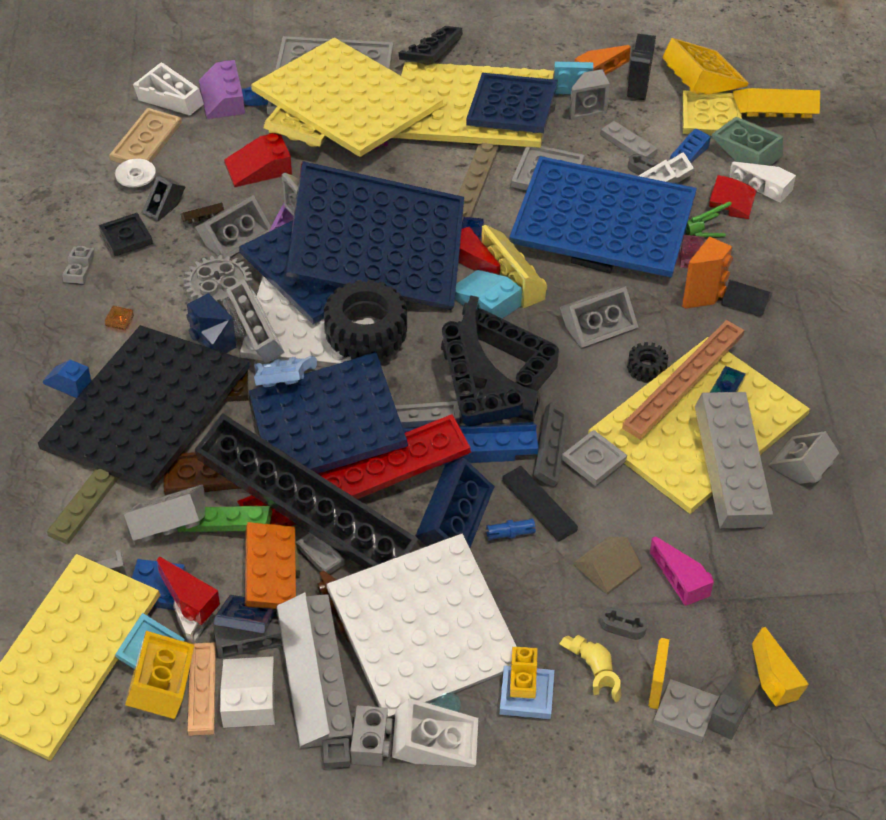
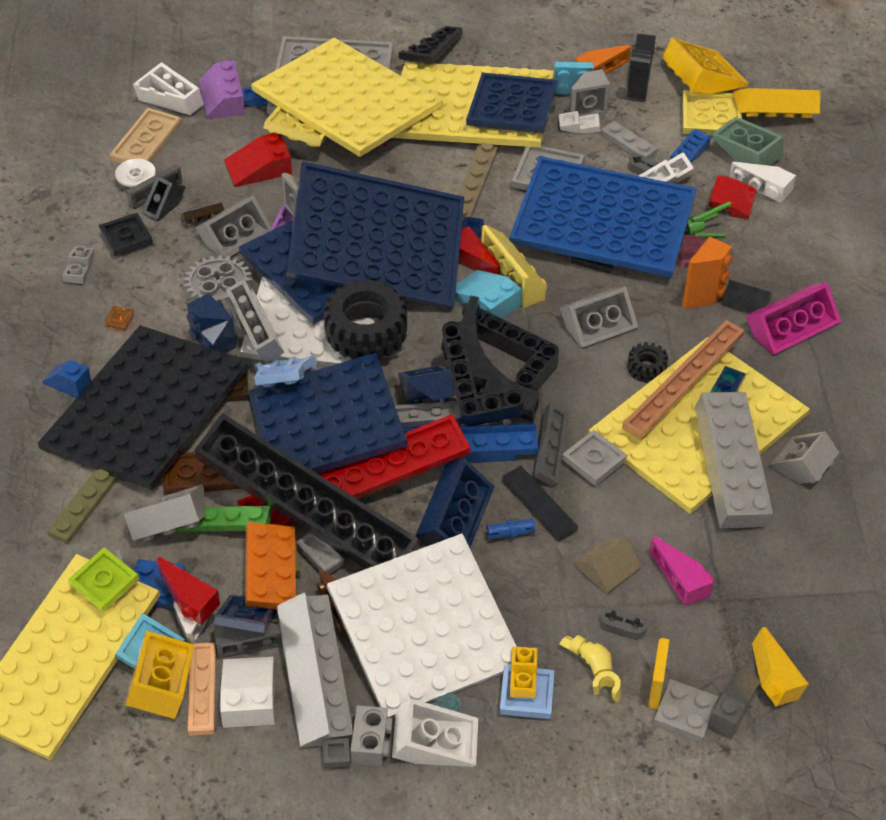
(103, 579): none -> lime plate
(138, 194): none -> dark grey tile
(427, 382): none -> dark blue slope
(584, 124): none -> white slope
(794, 317): none -> dark pink slope

